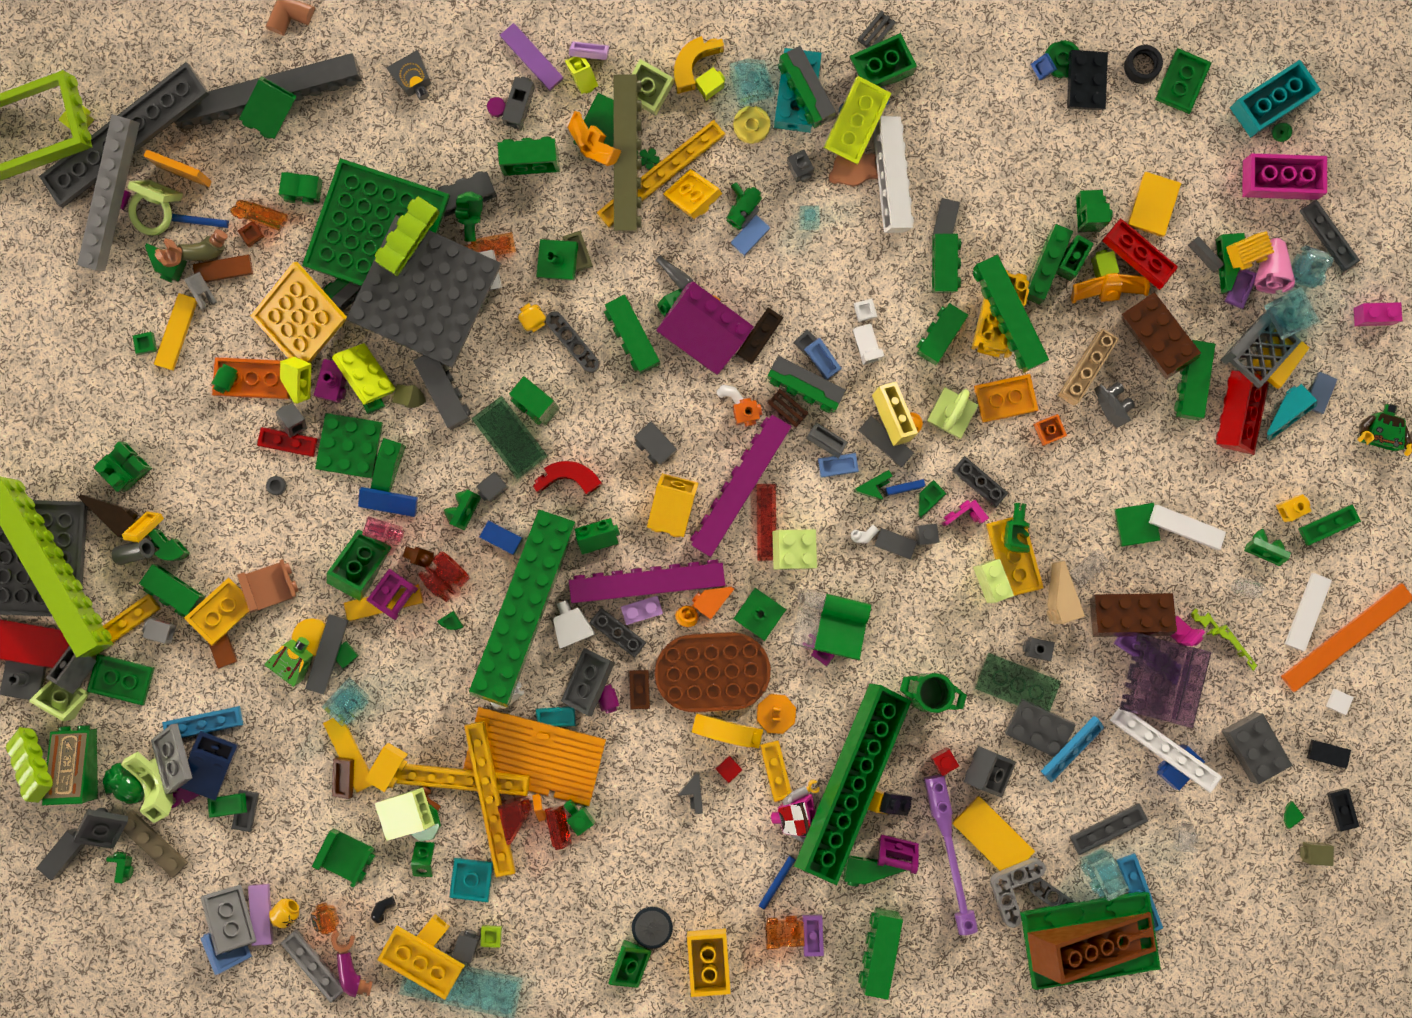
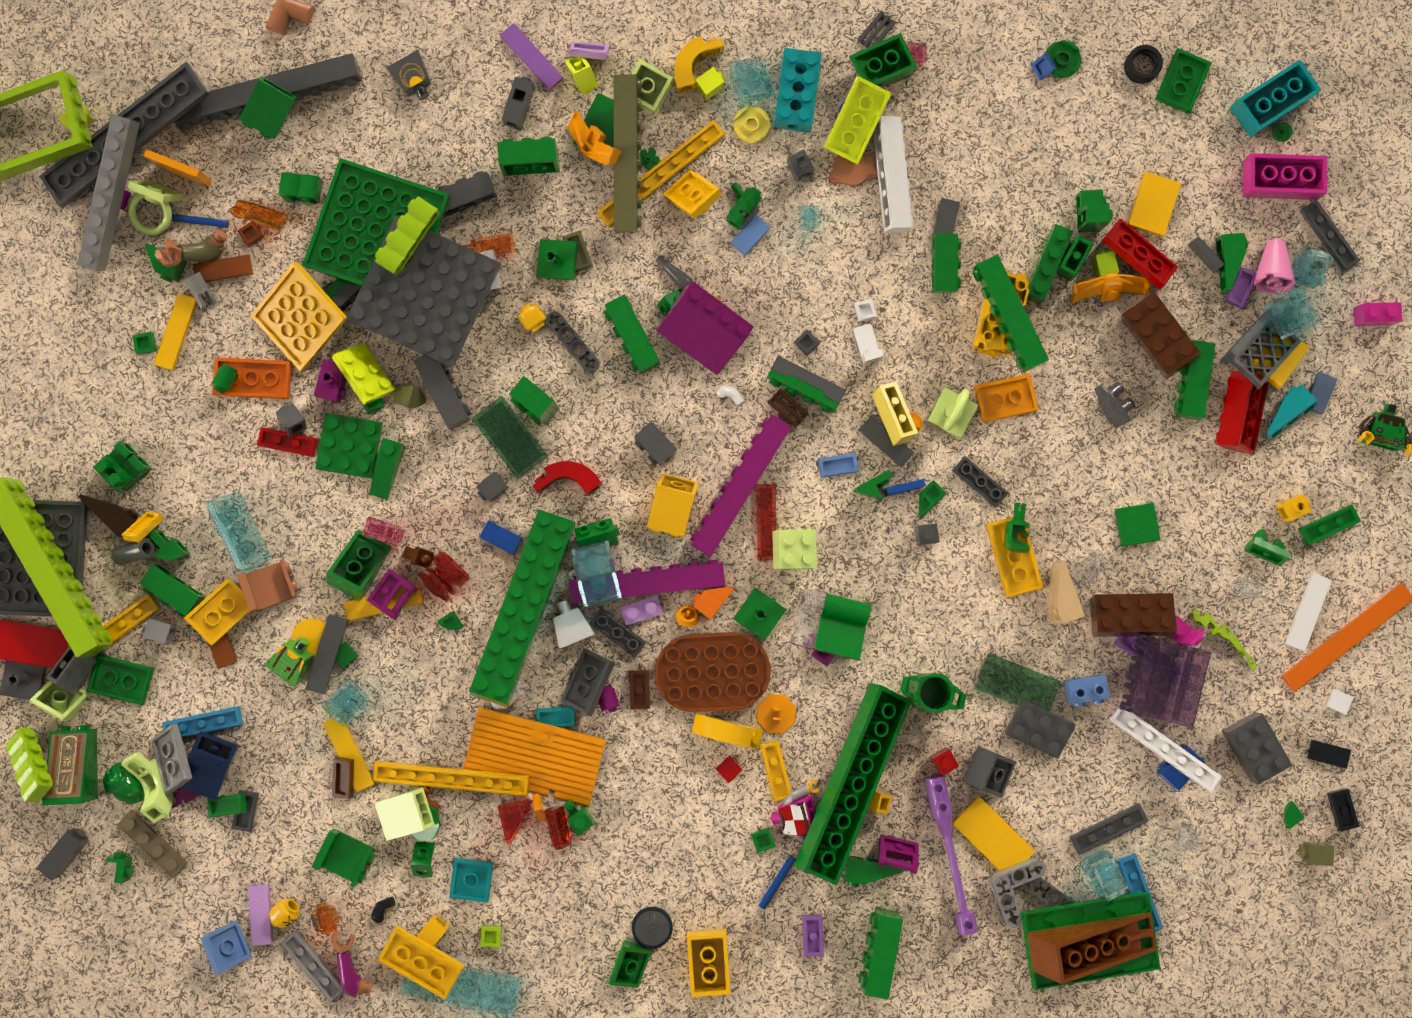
(100, 828): dark grey tile -> none
(228, 919): light grey tile -> none
(239, 531): none -> clear light blue slope
(276, 485): dark grey tile -> none
(296, 378): neon yellow slope -> none
(386, 767): yellow brick -> none
(387, 502): blue tile -> none
(462, 514): green tile -> none
(466, 946): dark grey brick -> none
(468, 213): green piece -> none
(489, 797): yellow tile -> none
(496, 106): magenta tile -> none
(596, 574): none -> clear light blue slope
(693, 788): dark grey slope -> none
(741, 416): orange brick -> none
(759, 335): dark brown tile -> none
(763, 840): none -> green plate
(784, 932): clear orange cylinder -> none
(806, 87): piece -> none
(822, 358): medium blue tile -> none
(827, 440): dark grey tile -> none
(862, 536): white arm -> none
(895, 543): dark grey tile -> none
(896, 804): black plate -> none
(918, 52): none -> clear pink tile
(941, 333): green brick -> none
(976, 512): dark pink bracket -> none
(993, 581): yellowish green brick -> none
(1038, 648): dark grey brick -> none
(1050, 429): orange piece -> none
(1072, 749): dark azure tile -> none
(1086, 689): none -> medium blue brick
(1087, 80): black plate -> none
(1088, 367): tan brick -> none
(1187, 527): white tile -> none
(1250, 250): yellow brick -> none

